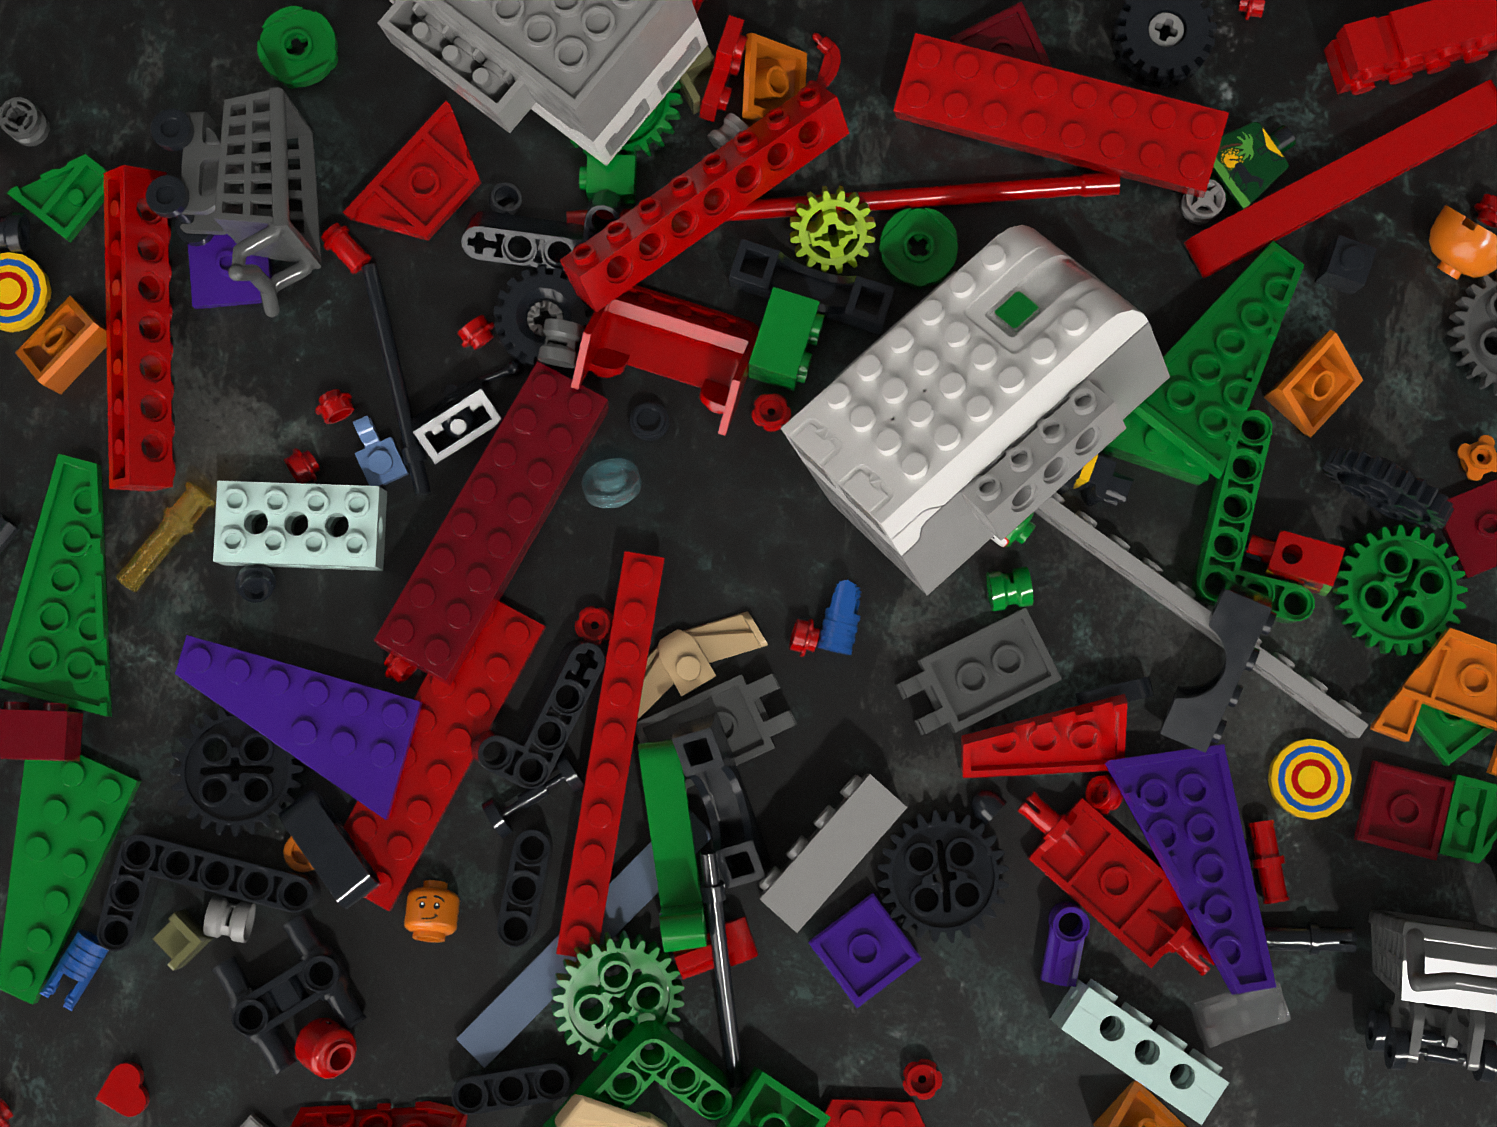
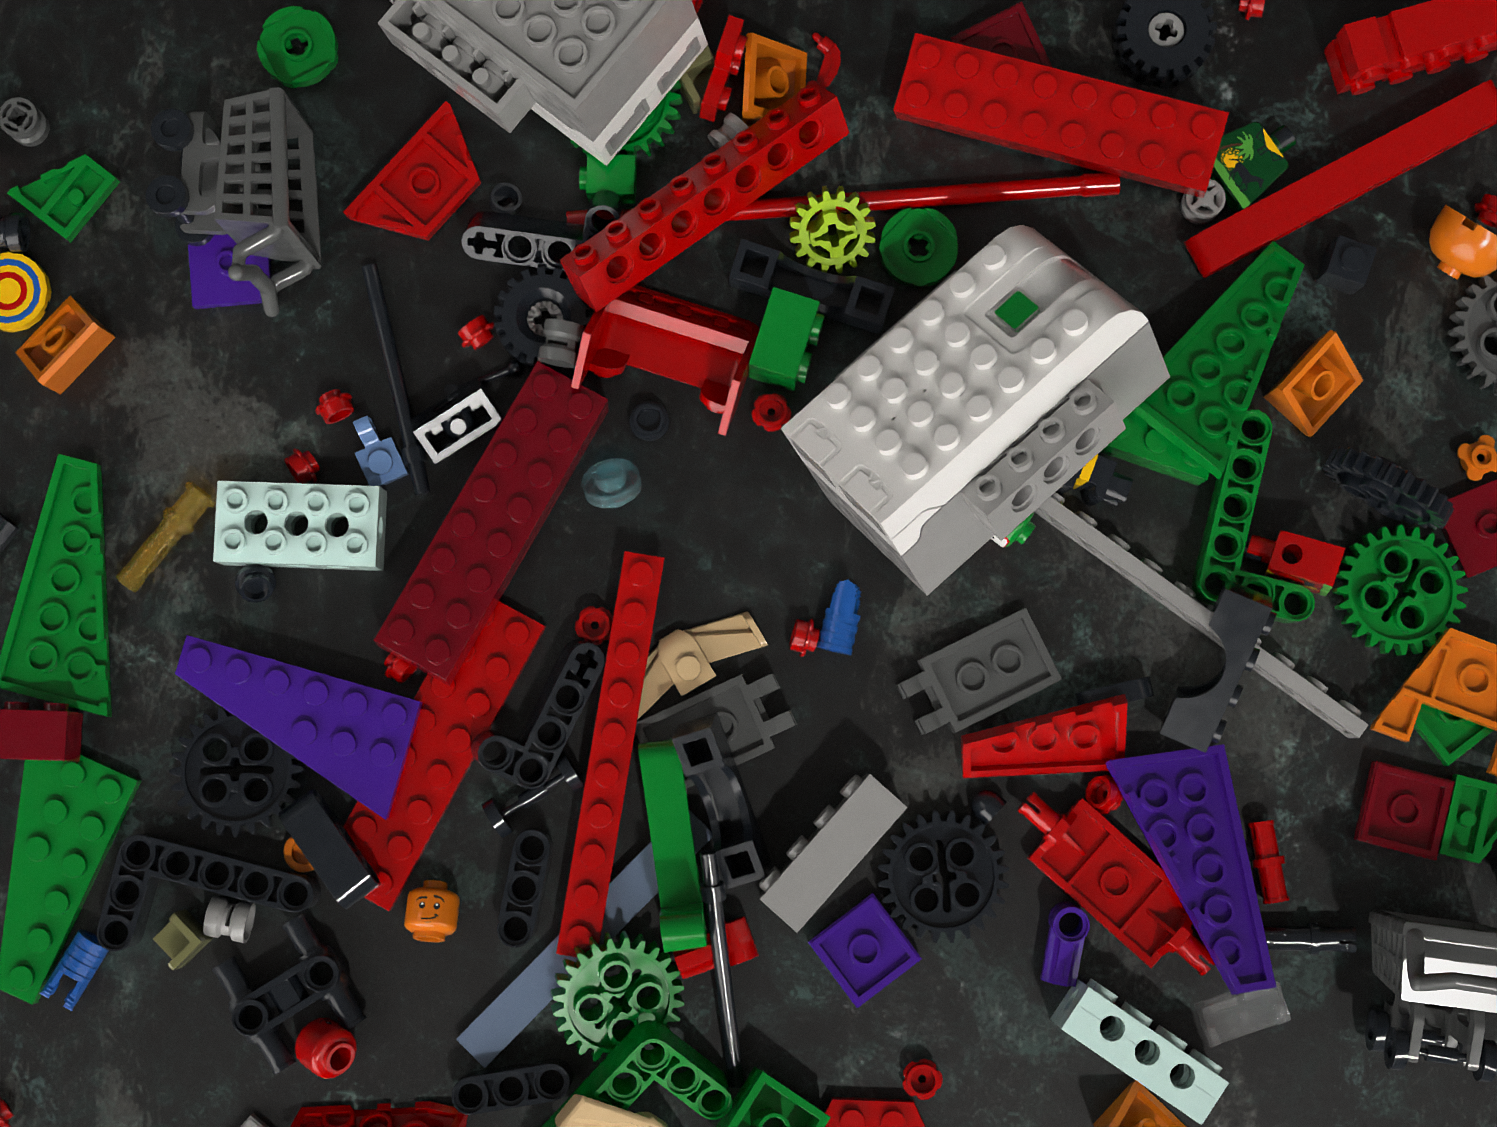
(124, 1090): red tile -> none
(126, 346): red brick -> none
(345, 247): red pin -> none
(1009, 588): green wheel -> none
(1309, 779): yellow tile -> none

